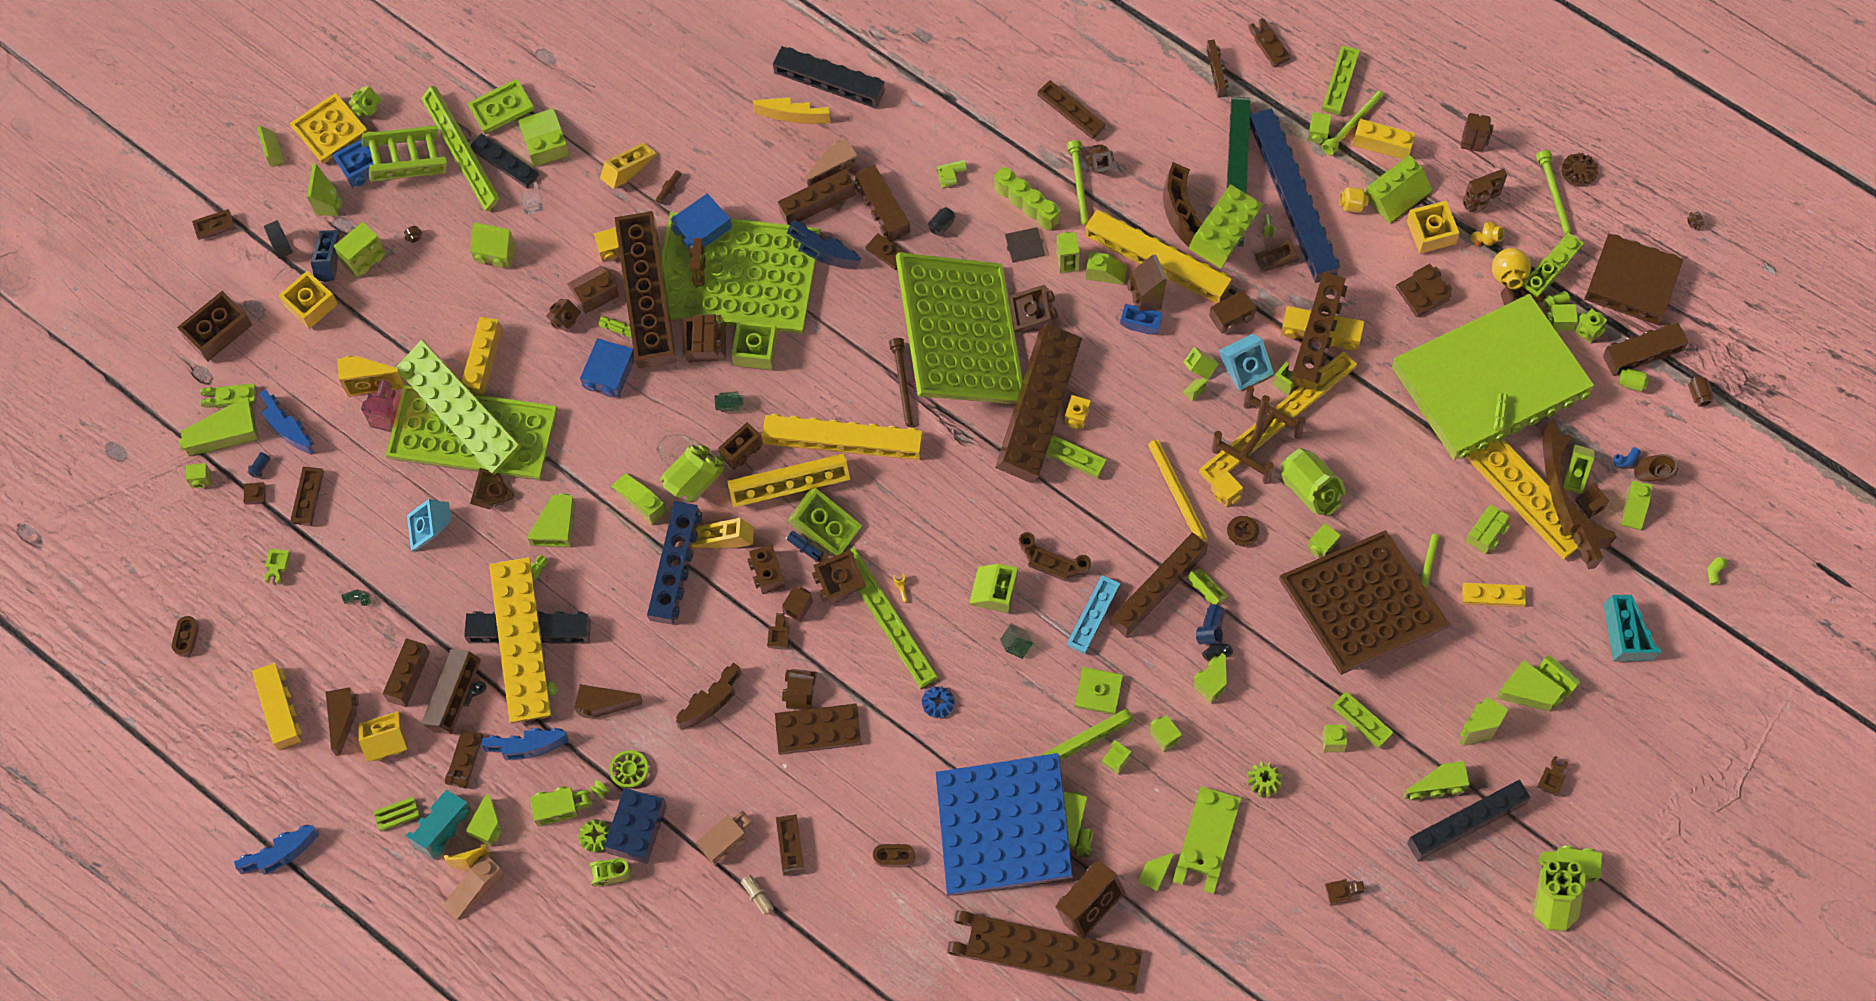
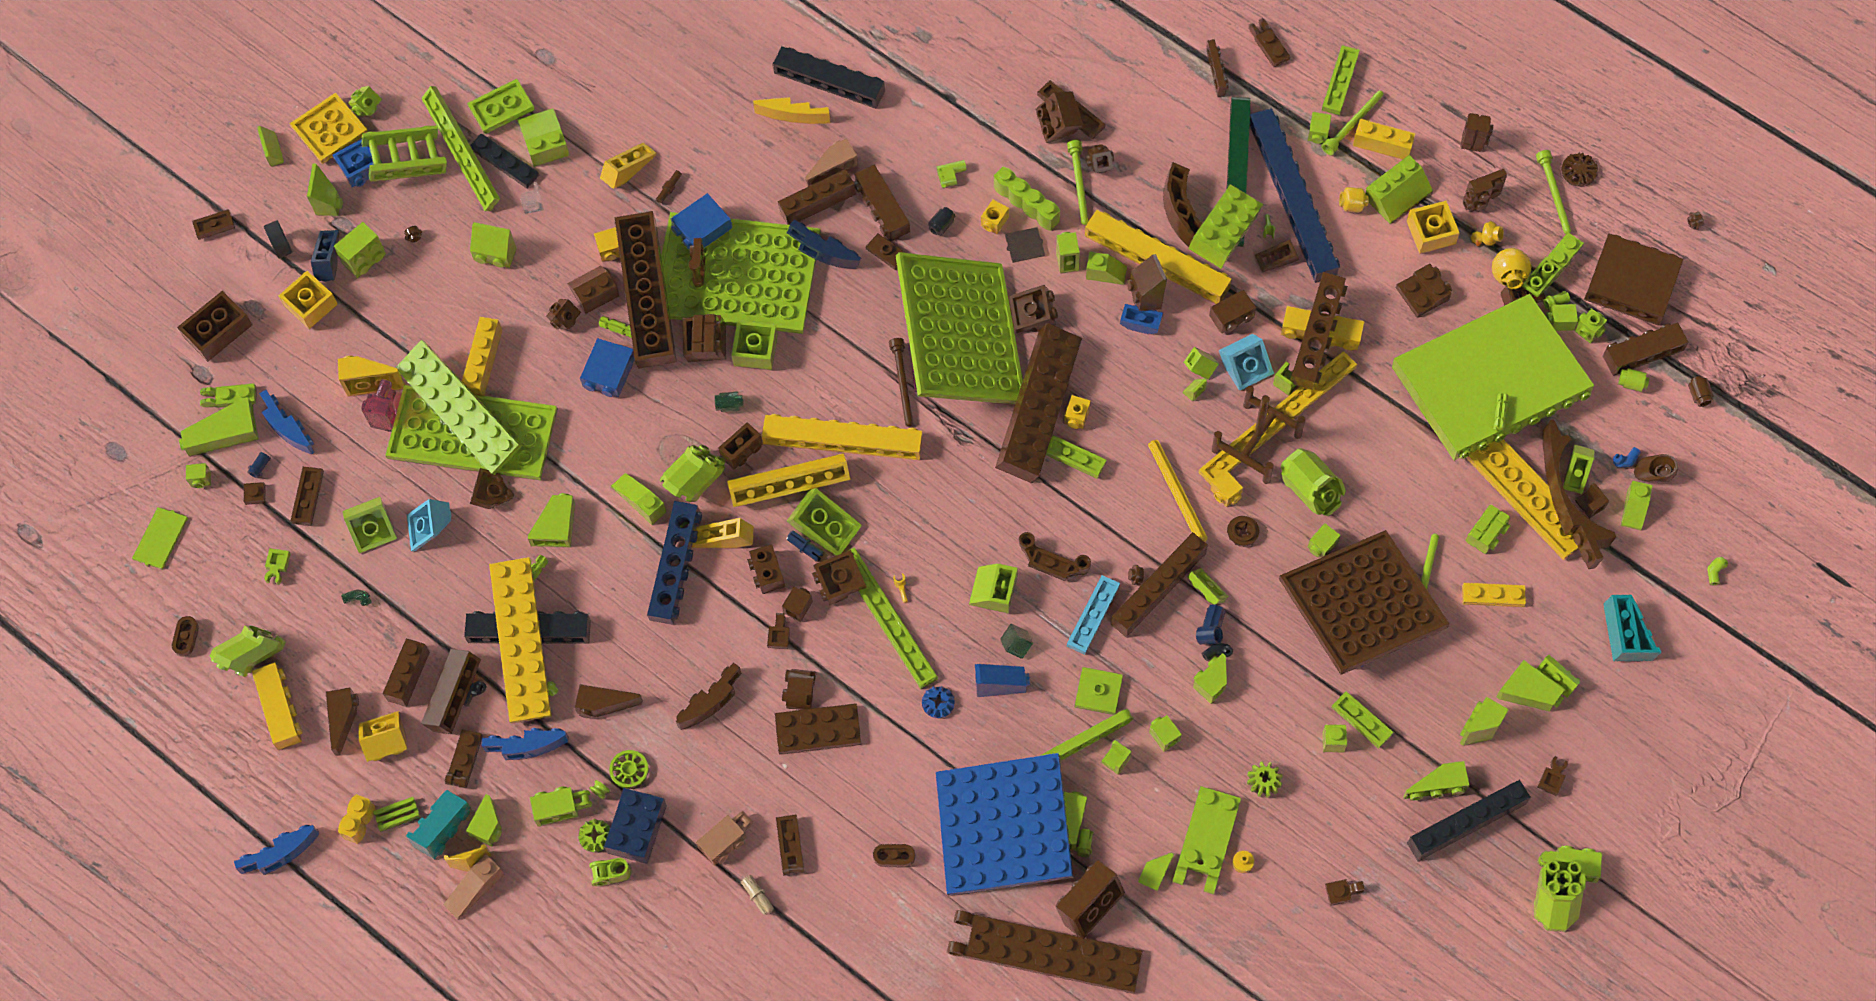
(160, 538): none -> lime piece
(246, 650): none -> lime brick
(359, 814): none -> yellow brick
(369, 524): none -> lime slope
(997, 210): none -> yellow brick
(1000, 680): none -> blue slope
(1059, 116): none -> reddish brown slope
(1136, 574): none -> reddish brown plate
(1243, 866): none -> yellow tile

